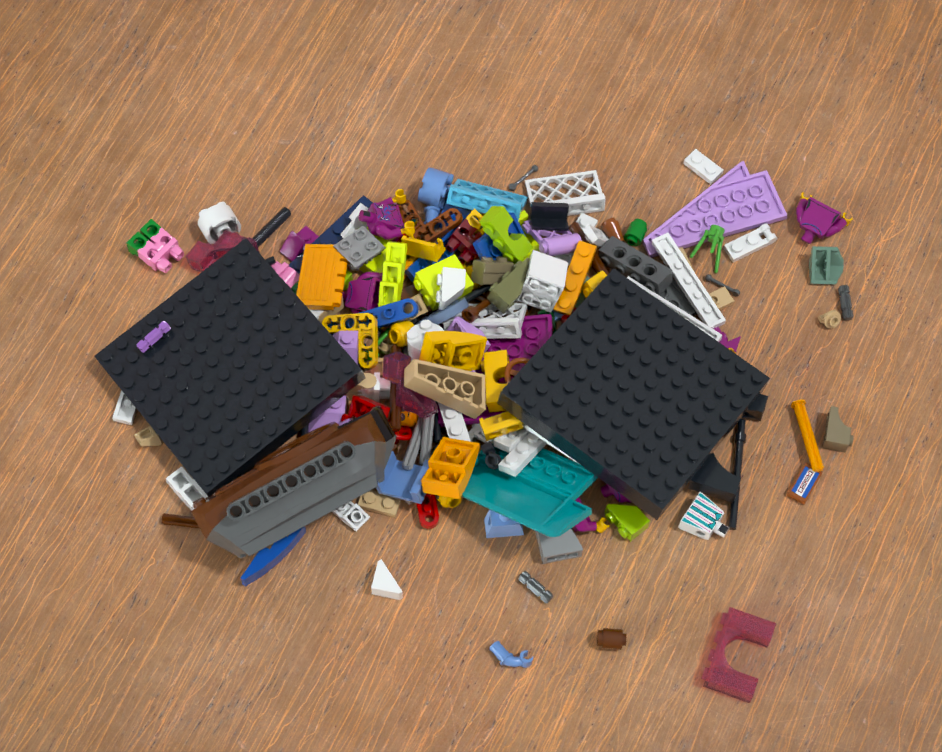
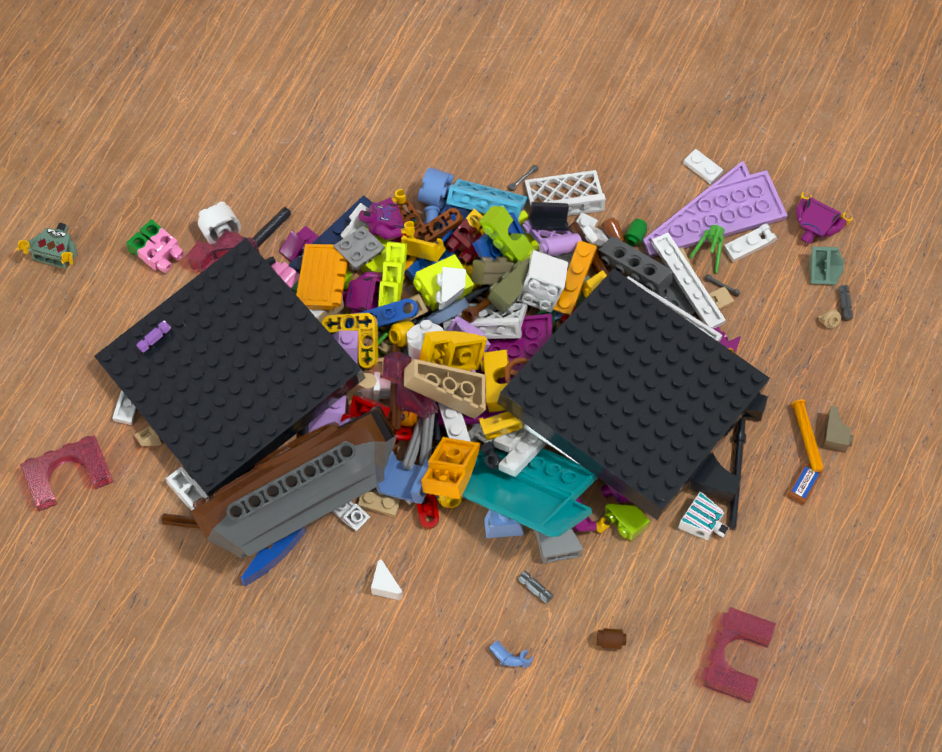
(39, 469): none -> clear pink arch
(51, 247): none -> sand green torso

